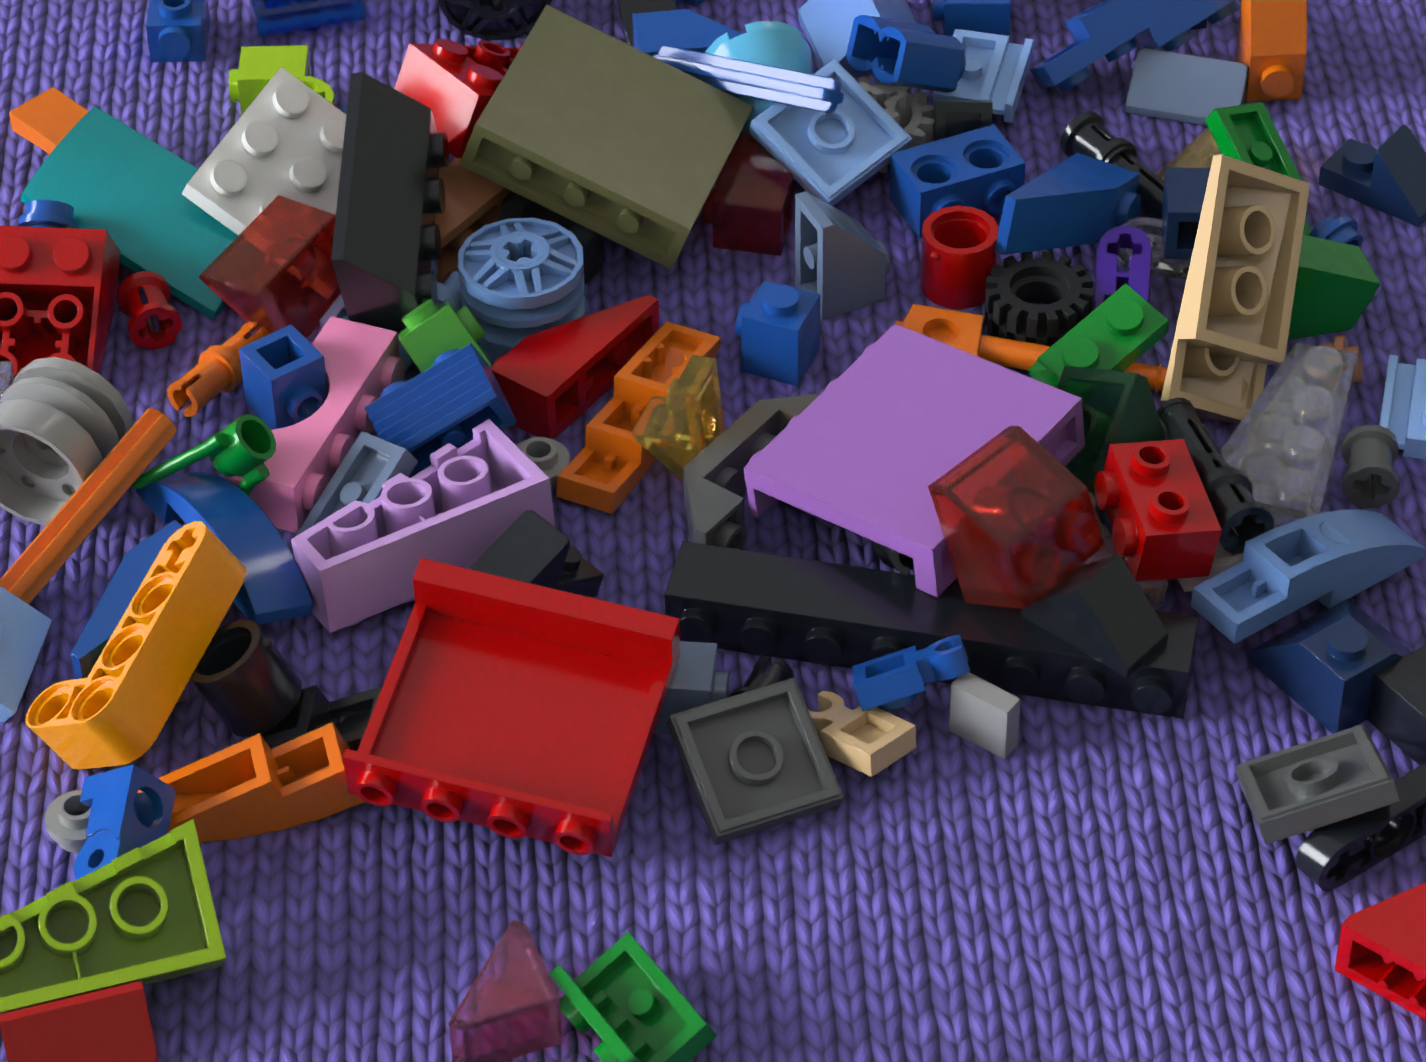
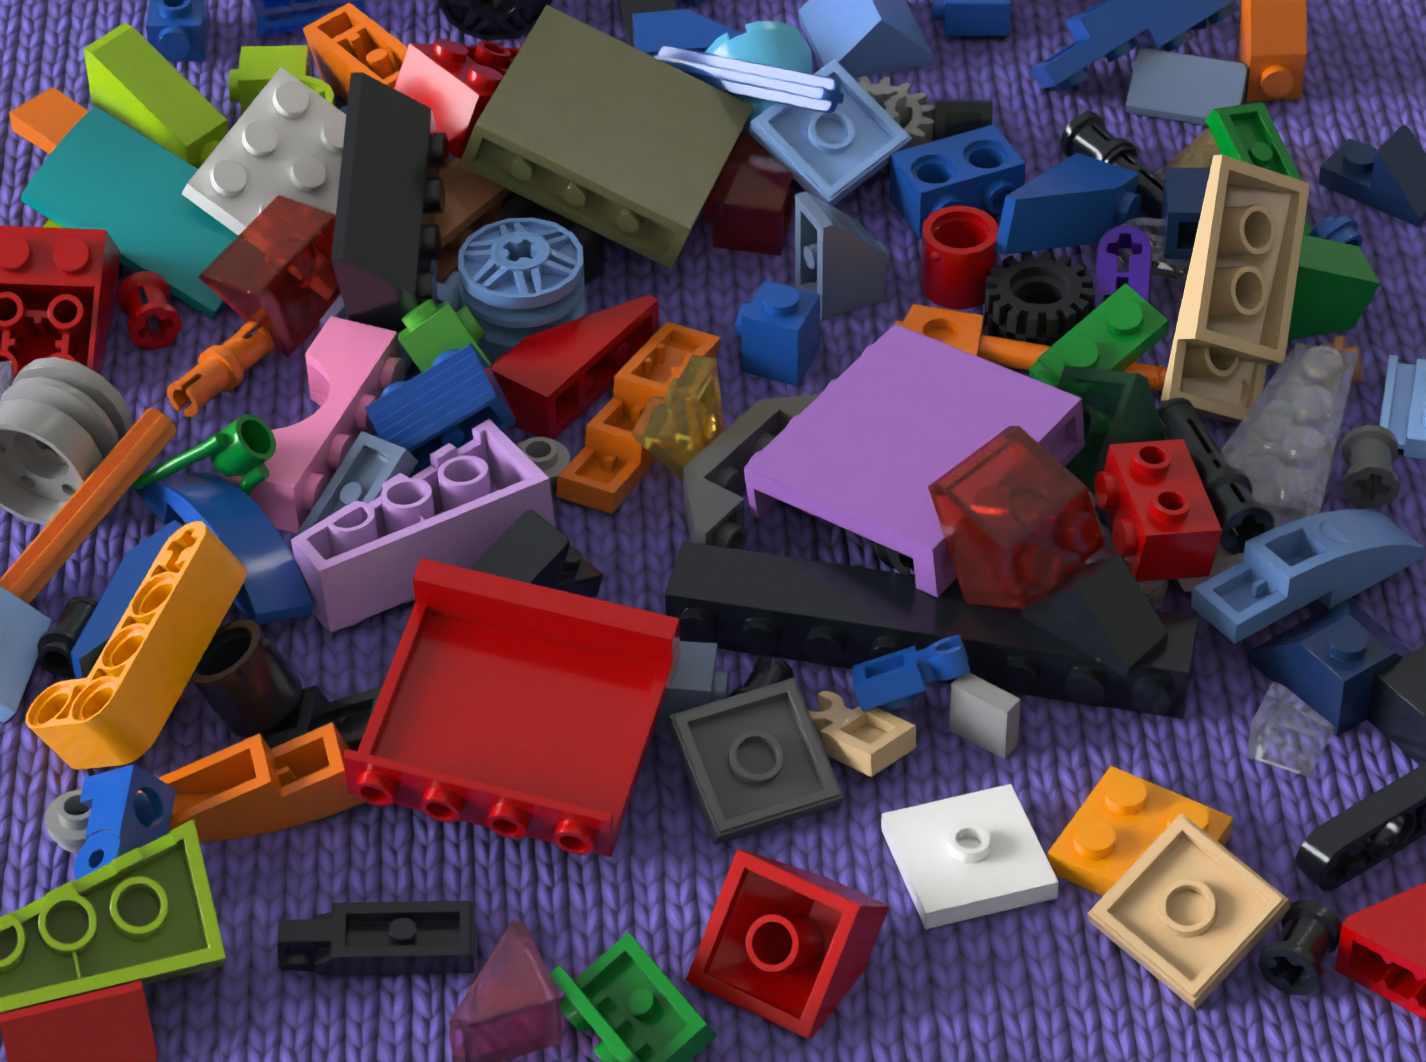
(48, 214): blue plate -> none
(57, 643): none -> black pin
(151, 96): none -> lime slope
(283, 377): blue brick -> none
(353, 43): none -> orange slope
(381, 939): none -> black hinge
(785, 942): none -> red slope
(906, 54): blue brick -> none
(969, 856): none -> white plate
(992, 71): light blue plate -> none
(1119, 825): none -> light orange plate
(1188, 911): none -> tan plate
(1288, 732): none -> clear slope
(1297, 955): none -> black bush
(1316, 783): dark grey plate -> none

